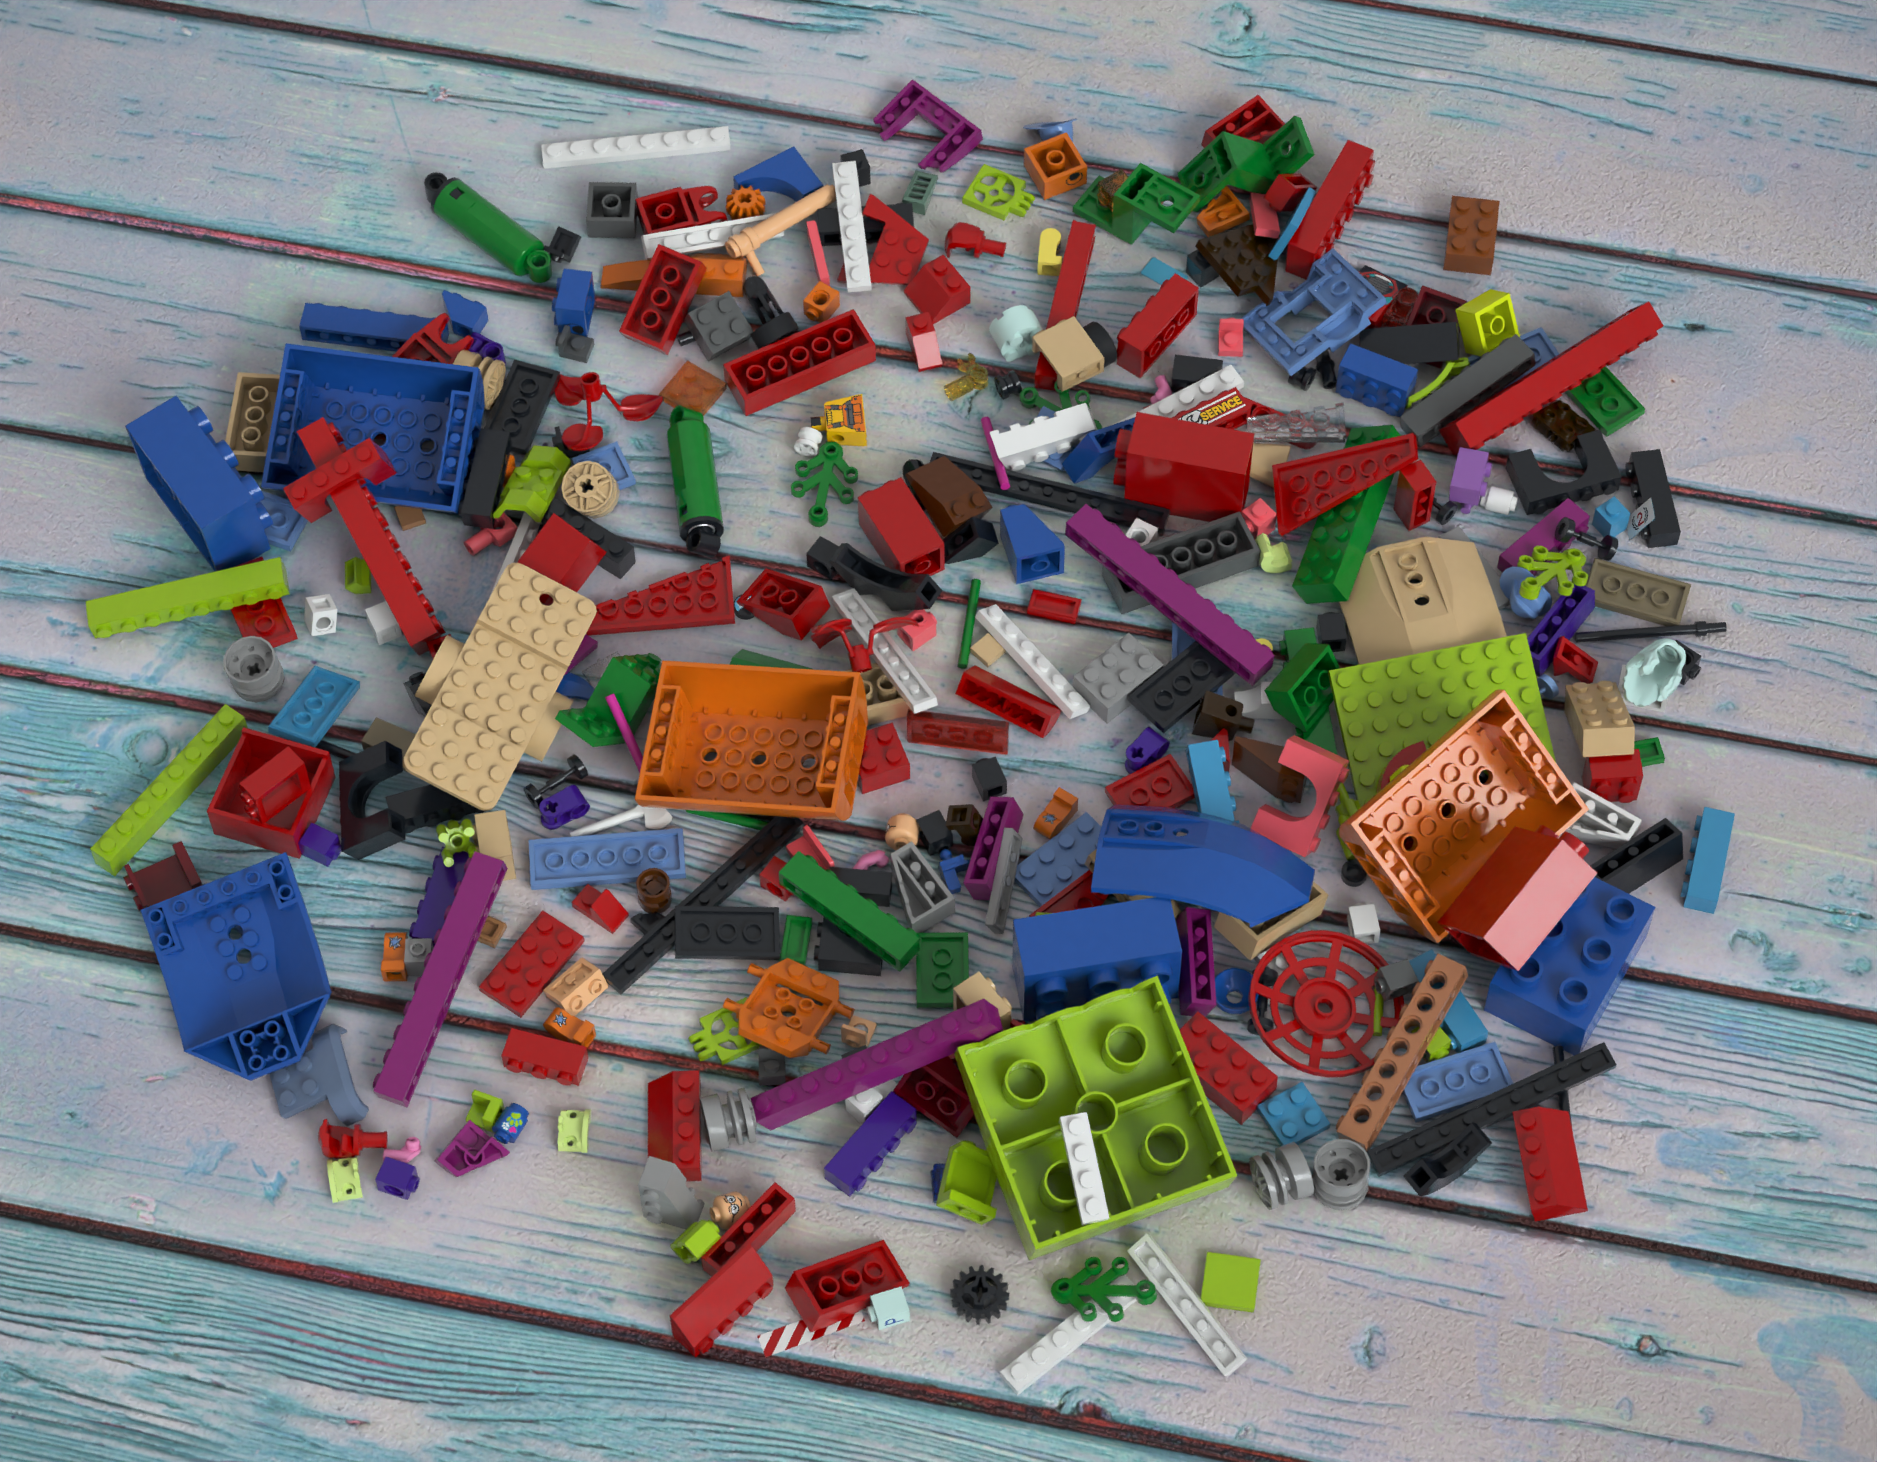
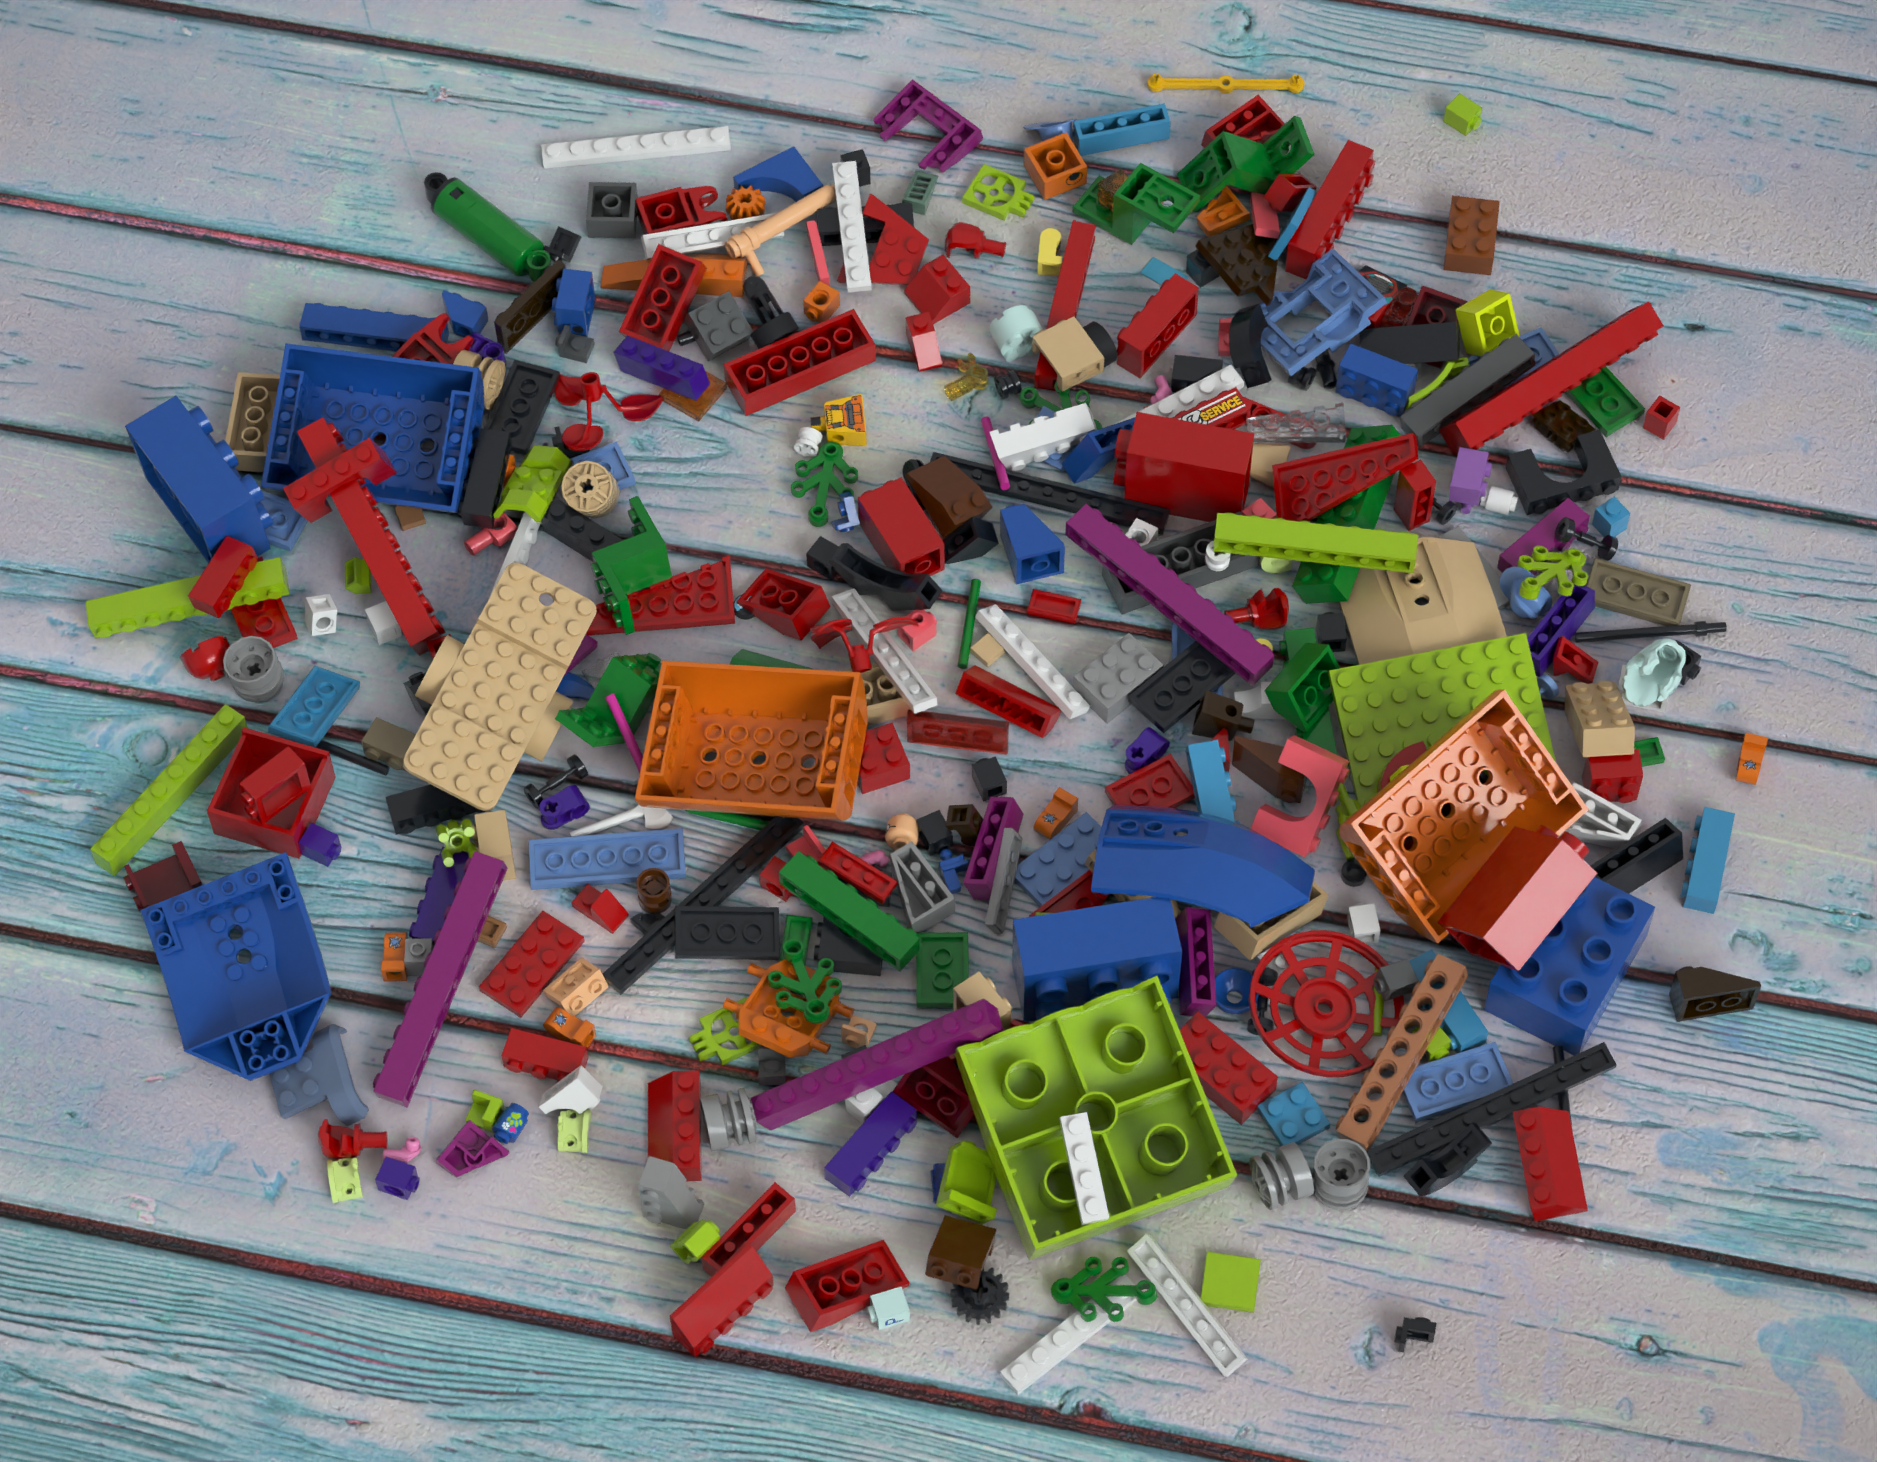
(206, 659): none -> red cylinder
(223, 577): none -> red brick
(357, 778): black arch -> none
(528, 308): none -> dark brown plate
(562, 555): red brick -> none
(575, 1092): none -> white arch
(630, 565): none -> green bracket
(661, 368): none -> dark purple brick
(695, 481): green piece -> none
(728, 1209): light nougat head -> none
(798, 1333): sticker -> none
(805, 985): none -> green plant
(848, 509): none -> bracket
(857, 872): none -> red tile
(960, 1252): none -> reddish brown panel
(1121, 129): none -> dark azure brick
(1157, 83): none -> yellow piece
(1216, 562): none -> white wheel
(1246, 345): none -> black arch
(1263, 611): none -> red piece
(1315, 542): none -> lime brick
(1415, 1329): none -> black bracket
(1463, 114): none -> lime brick
(1640, 518): white sticker -> none
(1651, 481): black brick -> none
(1661, 417): none -> red brick
(1710, 992): none -> dark brown slope
(1751, 758): none -> orange leg

